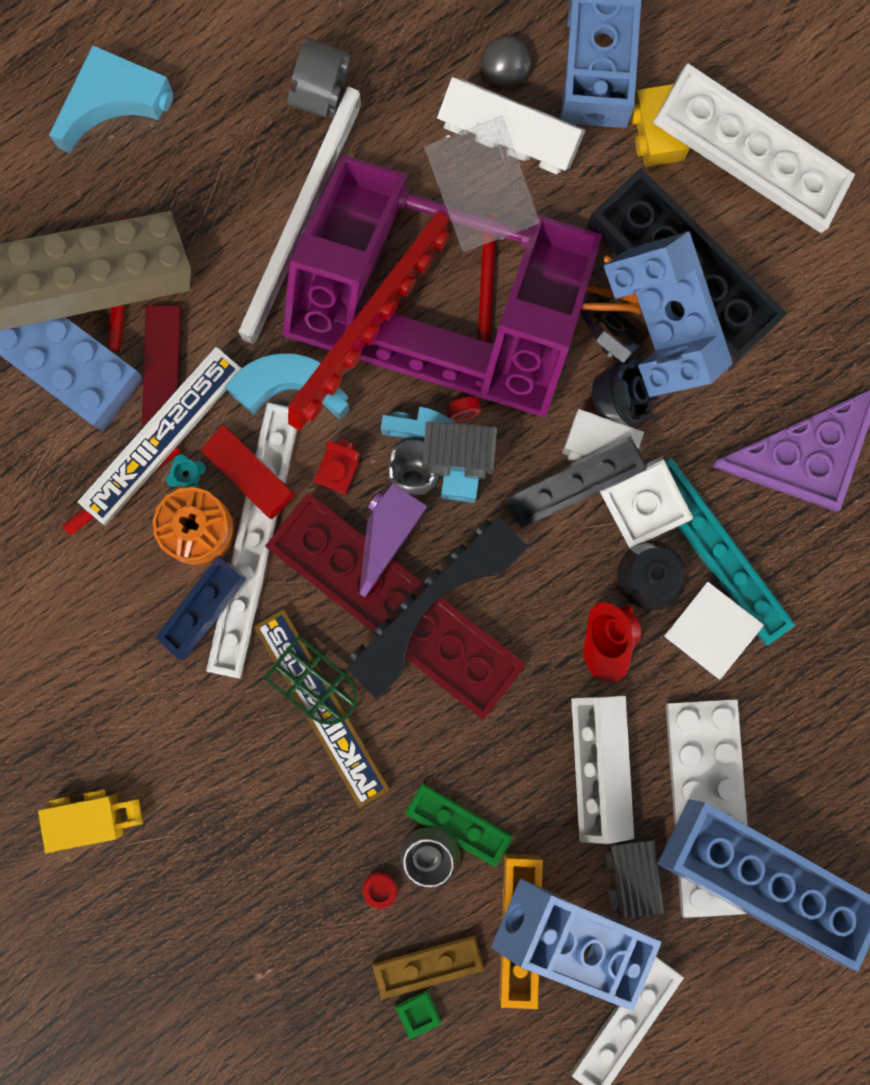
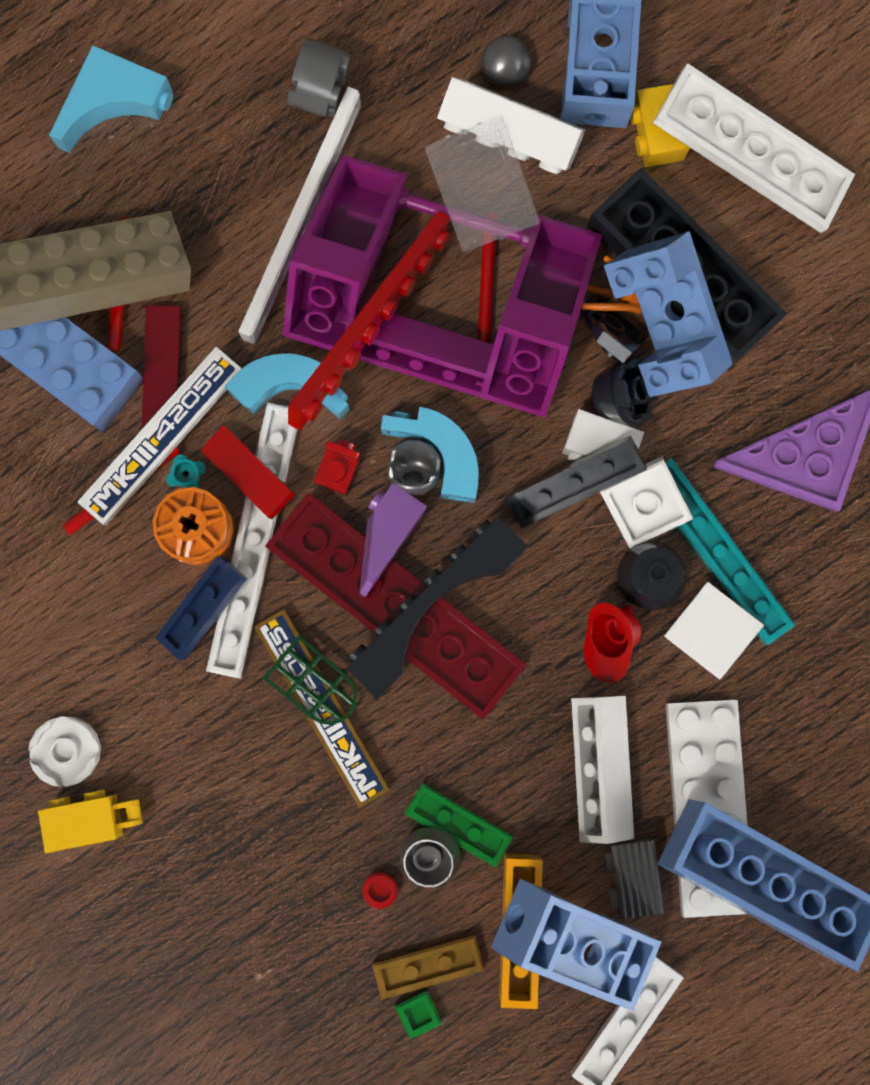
(64, 751): none -> white tile
(459, 449): dark grey brick -> none
(463, 409): red tile -> none

